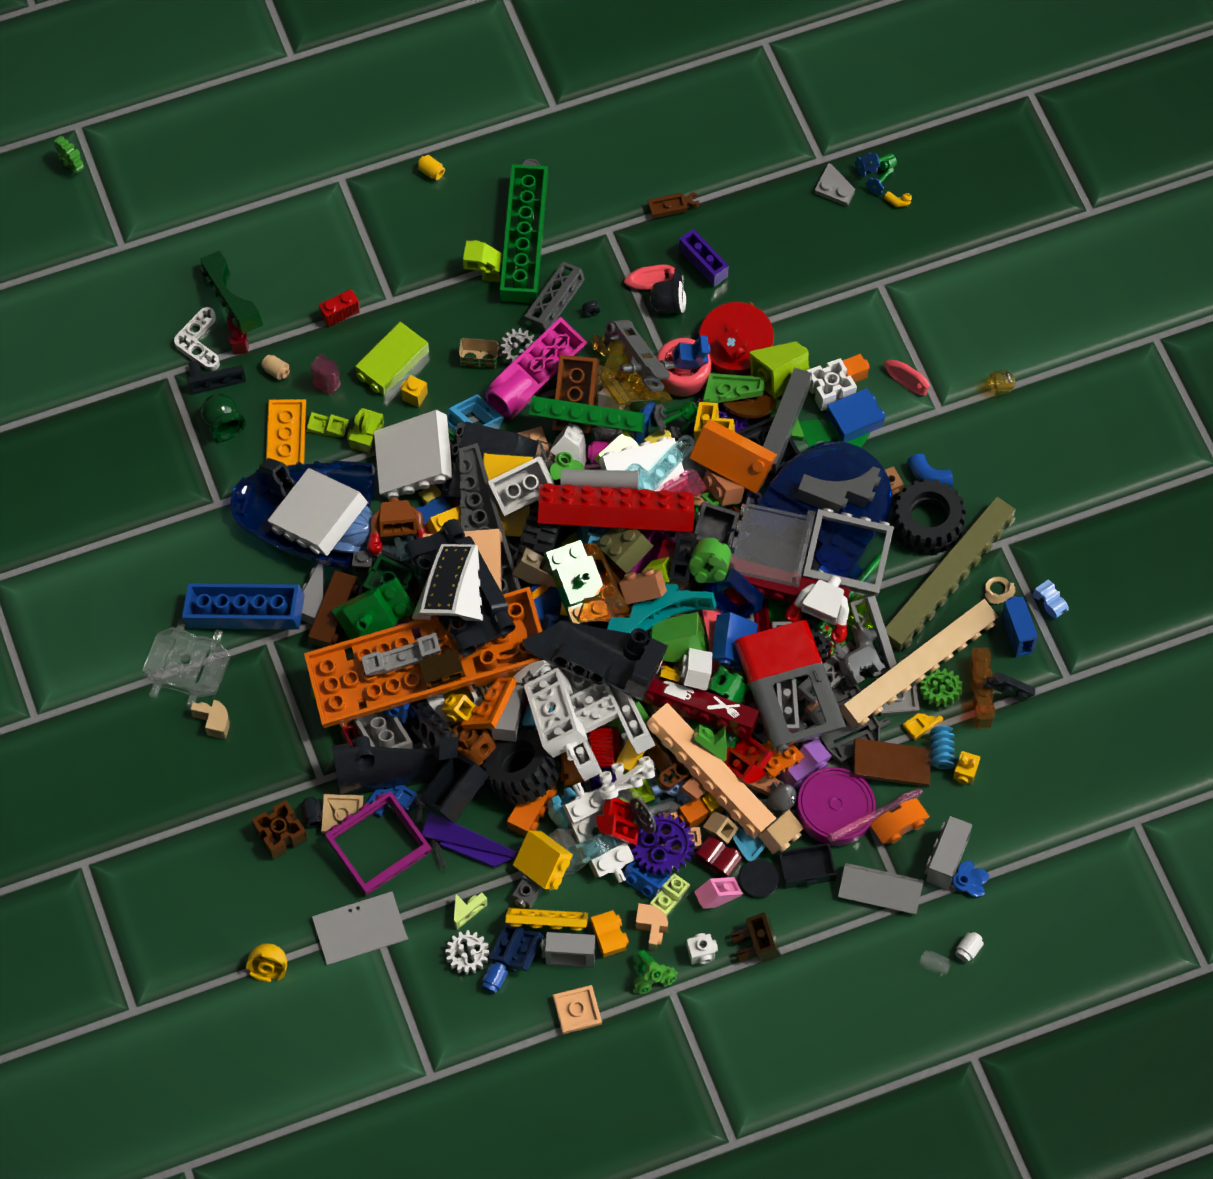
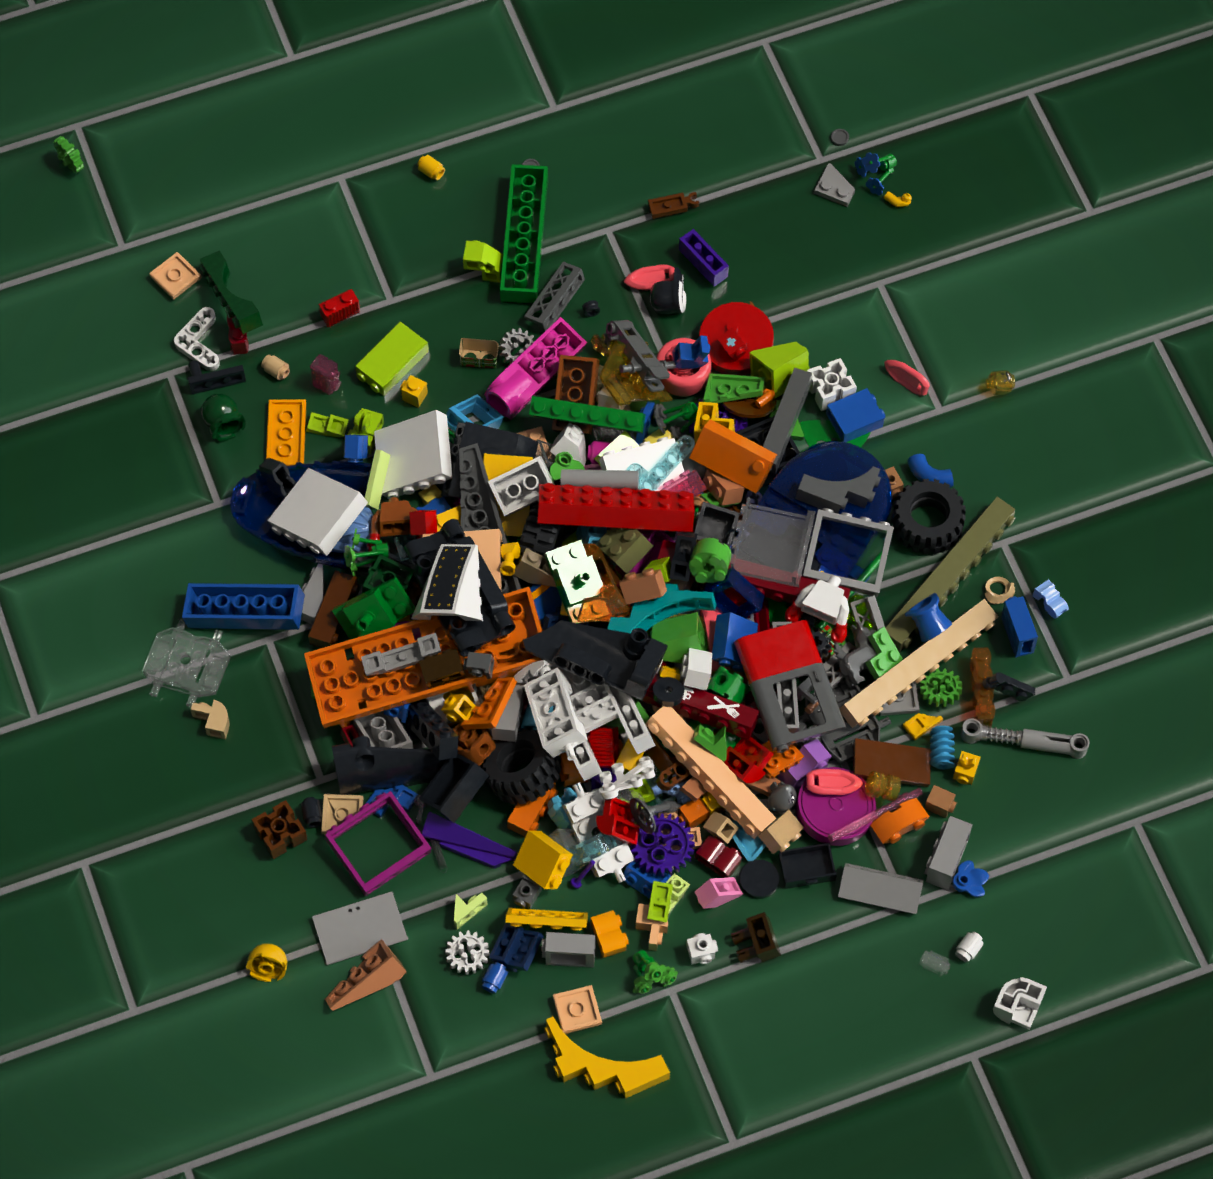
(175, 275): none -> light nougat plate
(350, 556): none -> plant
(355, 447): none -> blue brick
(375, 972): none -> nougat wedge
(377, 479): none -> yellowish green tile
(423, 522): none -> red brick
(479, 664): none -> dark grey brick
(509, 552): none -> yellow leg
(576, 882): none -> dark purple pin
(630, 1076): none -> yellow arch
(660, 901): none -> lime slope
(675, 689): none -> black piece
(768, 395): none -> orange arm
(832, 782): none -> coral piece
(840, 137): none -> dark grey piece
(857, 367): orange brick -> none
(884, 786): none -> clear yellow wheel
(886, 656): none -> bright green plate
(929, 618): none -> blue hat
(940, 801): none -> medium nougat brick
(1019, 1001): none -> white brick
(1027, 738): none -> light grey piece

